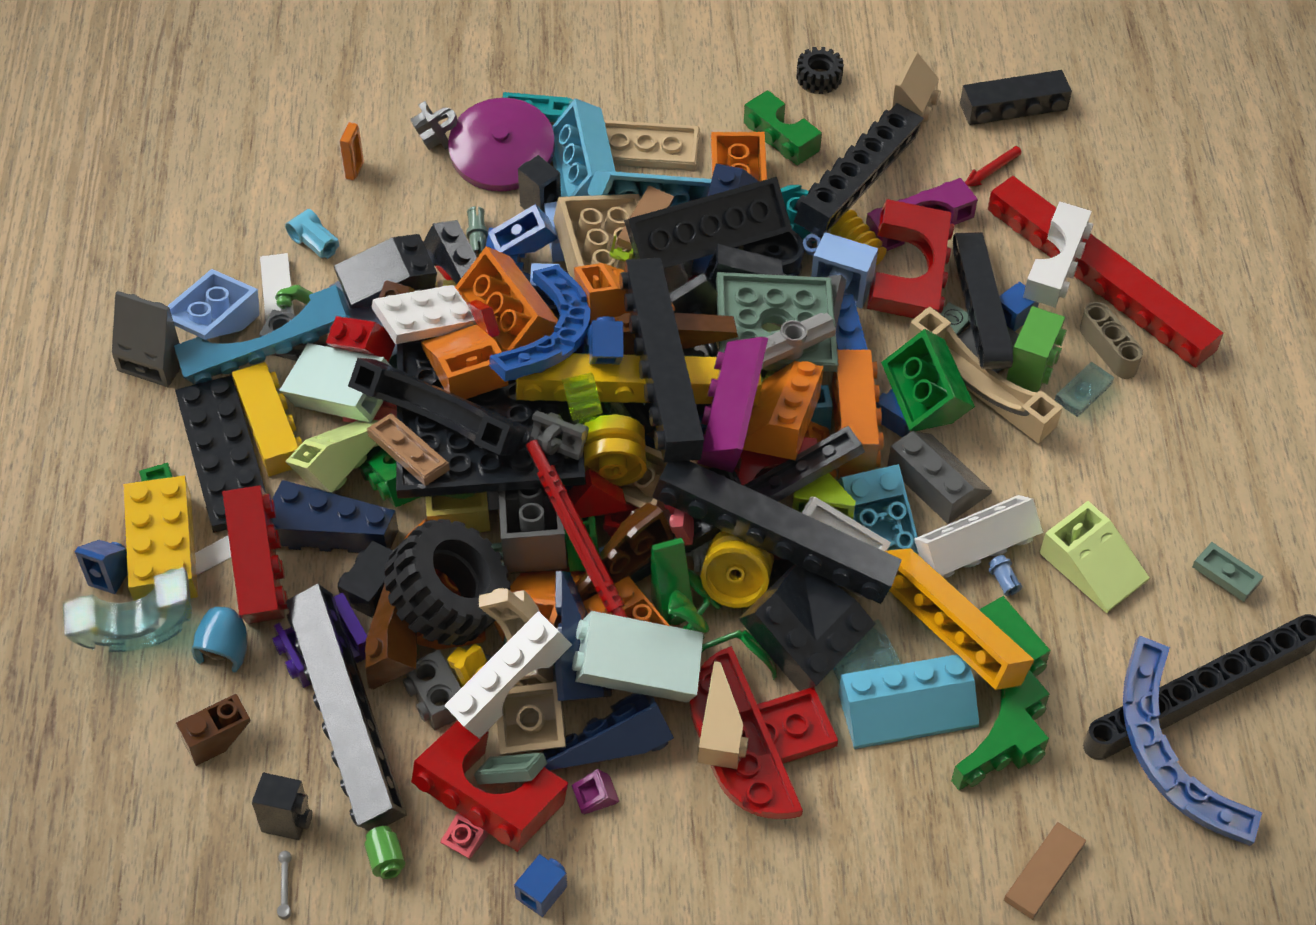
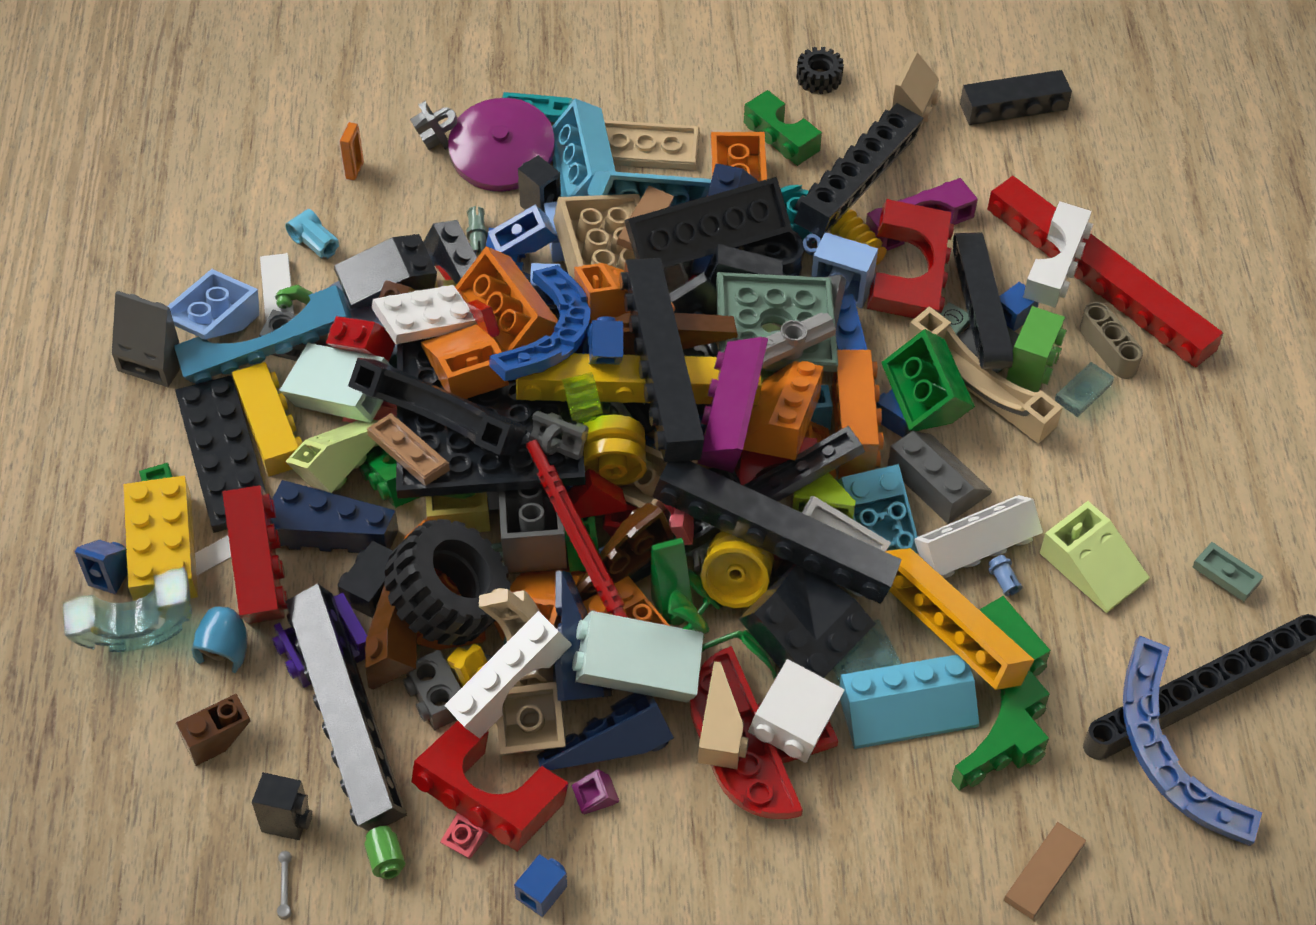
(510, 768): sand green tile -> none
(618, 254): lime piece -> none
(796, 711): none -> white brick
(976, 177): red piece -> none

